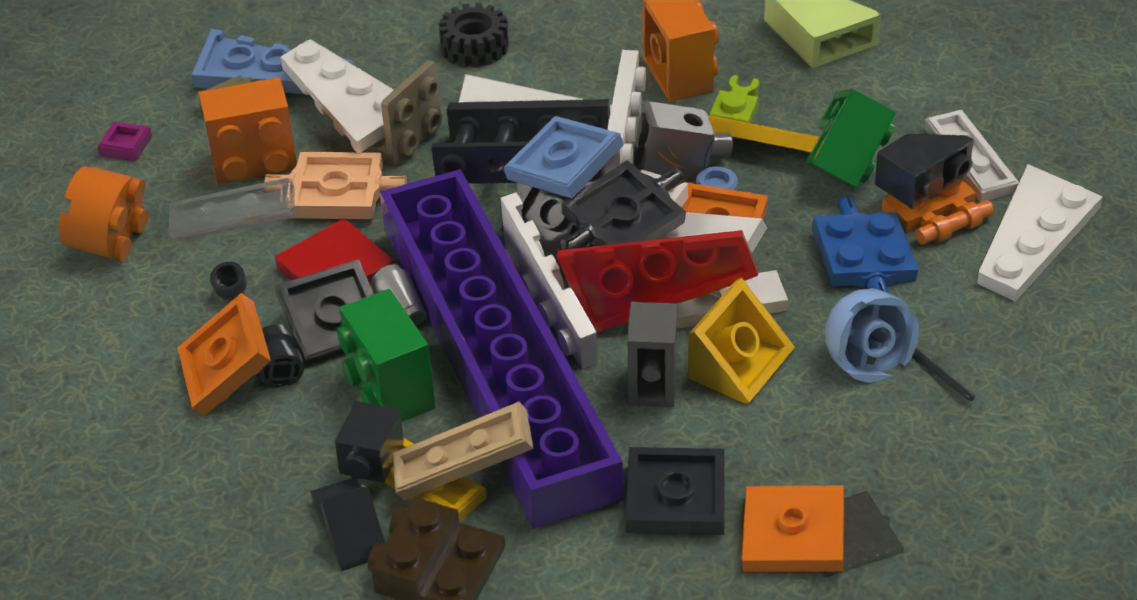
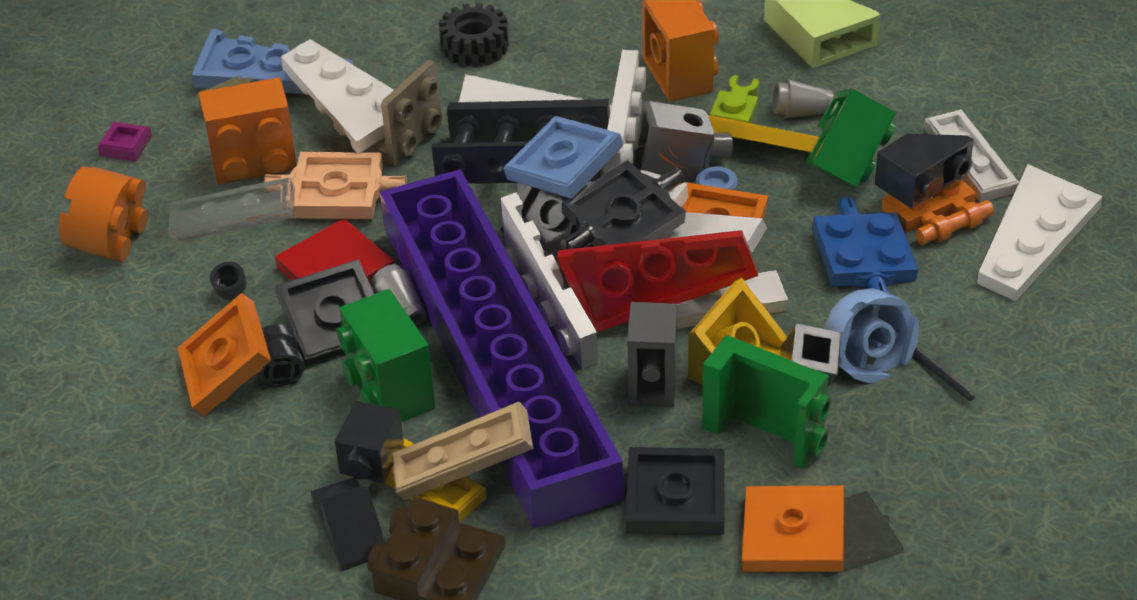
(767, 394): none -> green panel
(799, 99): none -> light grey cone
(813, 348): none -> brick

